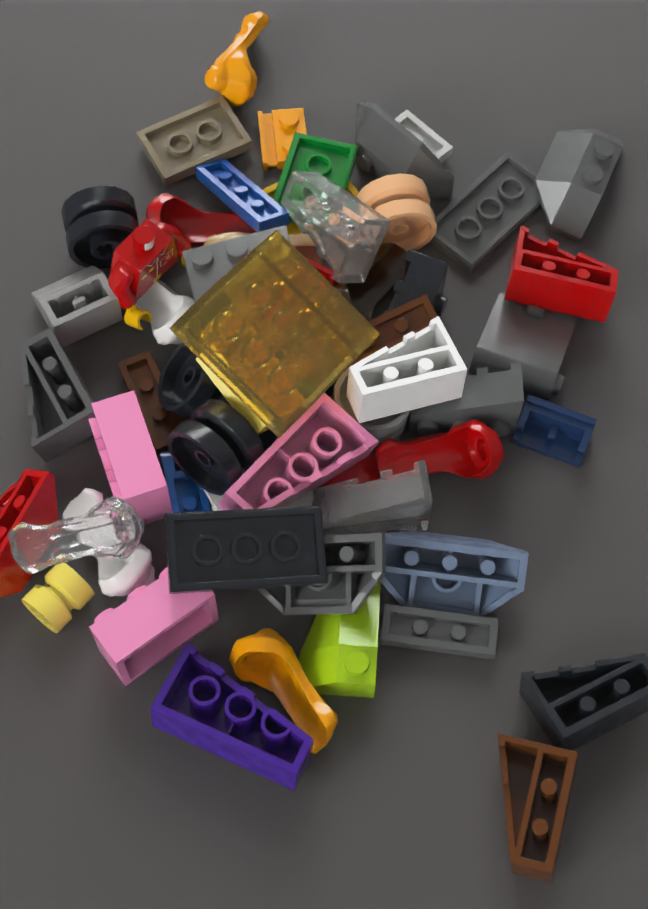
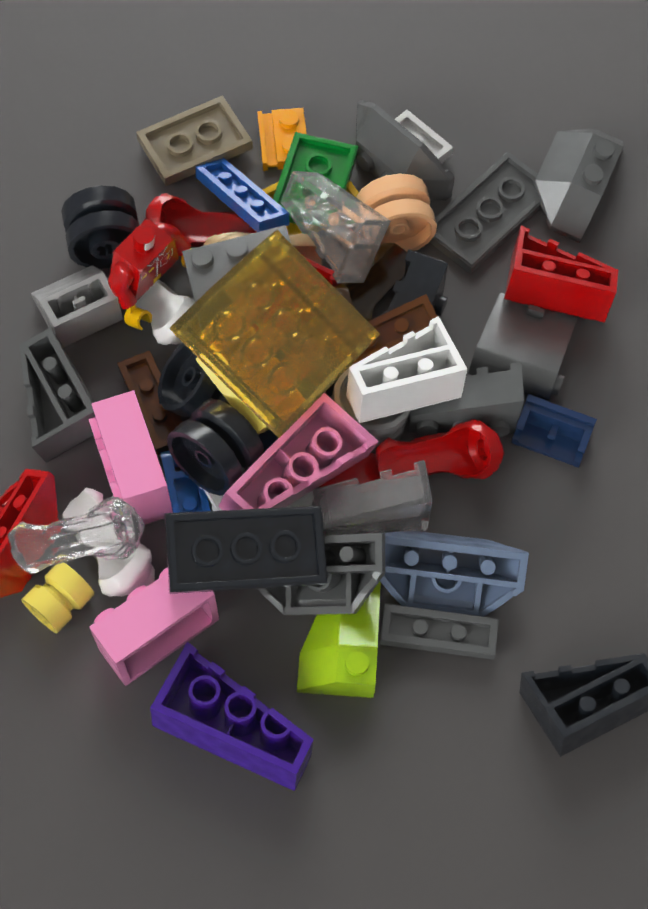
(232, 71): light orange hair -> none
(273, 665): light orange hair -> none
(537, 801): reddish brown wedge -> none

